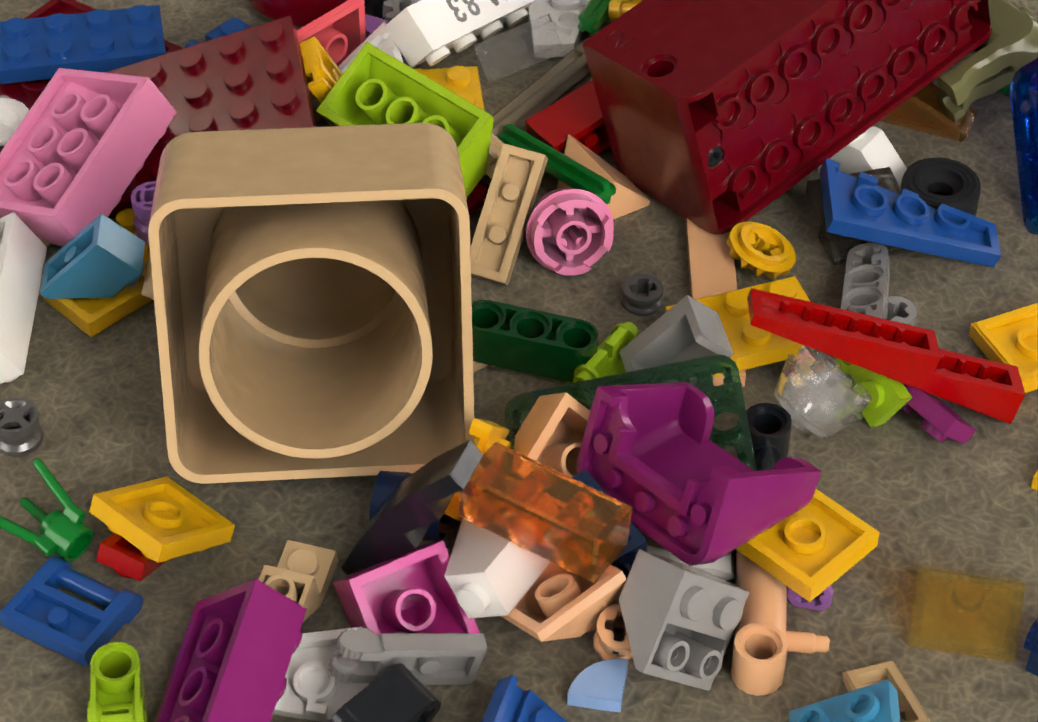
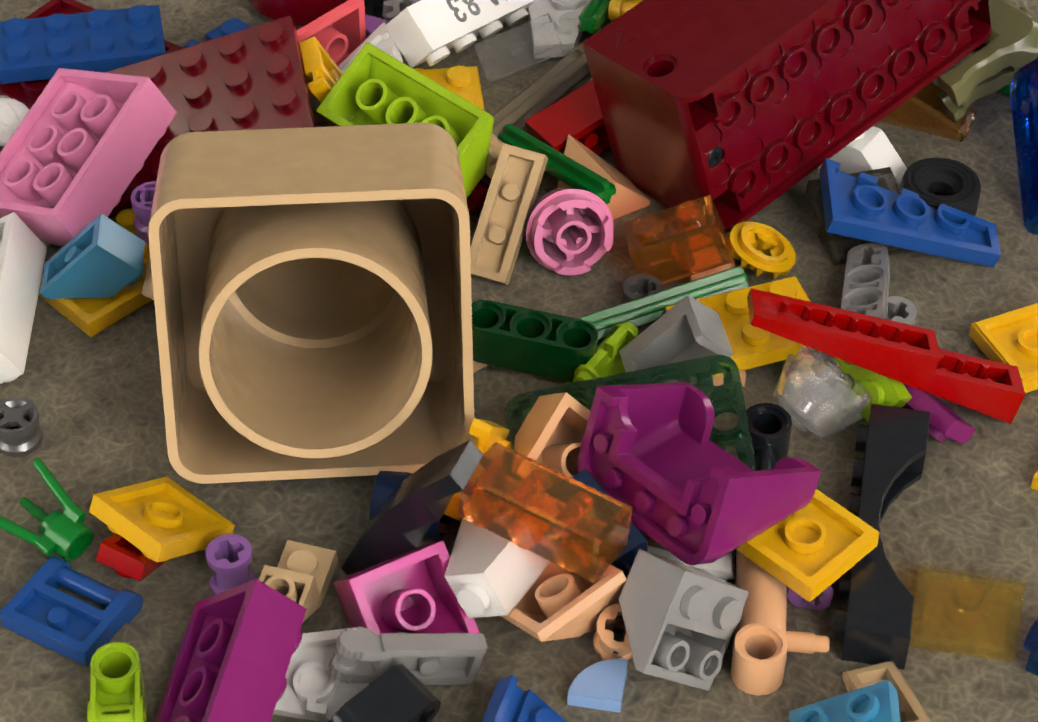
(230, 560): none -> medium lavender bush
(652, 307): none -> green axle
(678, 241): none -> clear orange brick
(878, 604): none -> black arch

